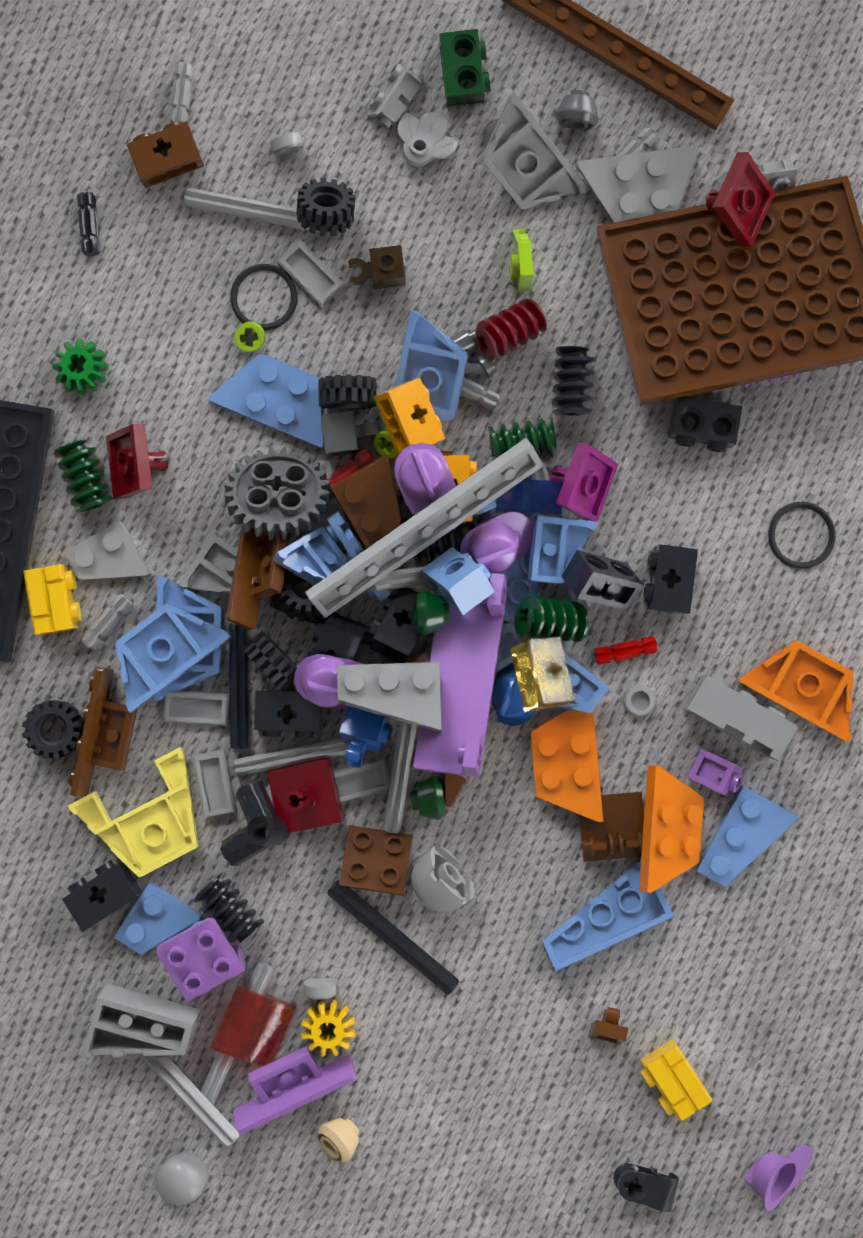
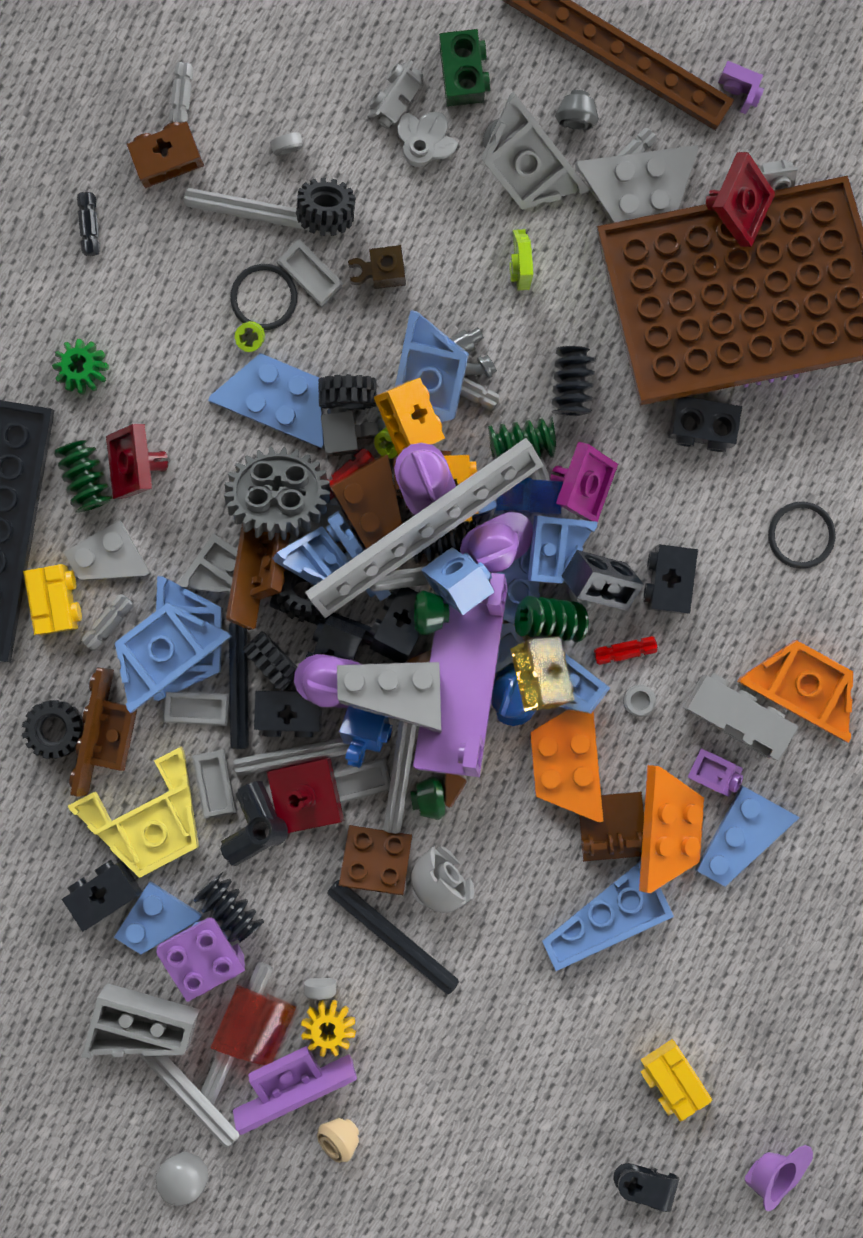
(510, 328): dark red piece -> none
(608, 1028): reddish brown tile -> none
(742, 80): none -> medium lavender bracket

